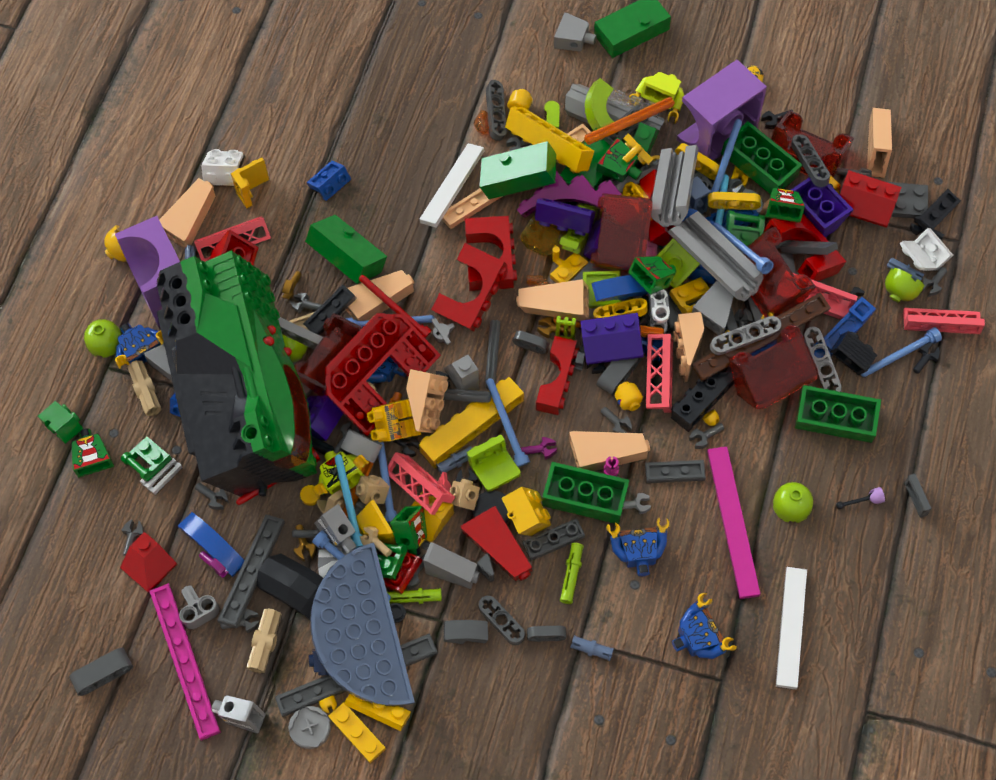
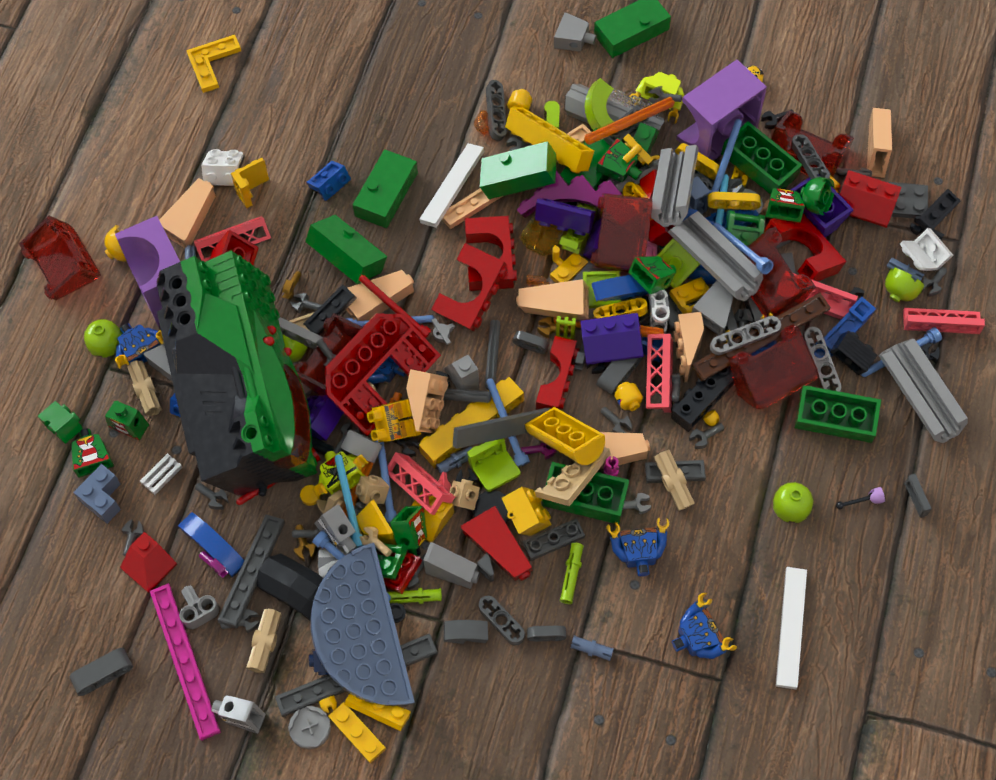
(60, 257): none -> clear red windscreen
(96, 493): none -> sand blue brick
(122, 419): none -> green torso
(151, 454): green plate -> none
(202, 56): none -> yellow plate
(326, 351): none -> dark grey bar
(385, 188): none -> green brick
(493, 429): none -> dark grey tile
(567, 436): none -> yellow brick
(571, 481): none -> tan wing
(658, 90): none -> dark grey bar
(674, 480): none -> tan piece
(675, 386): none -> dark grey bar
(733, 523): dark pink tile -> none
(809, 247): dark grey tile -> none
(818, 195): none -> green cylinder
(925, 390): none -> light grey piece

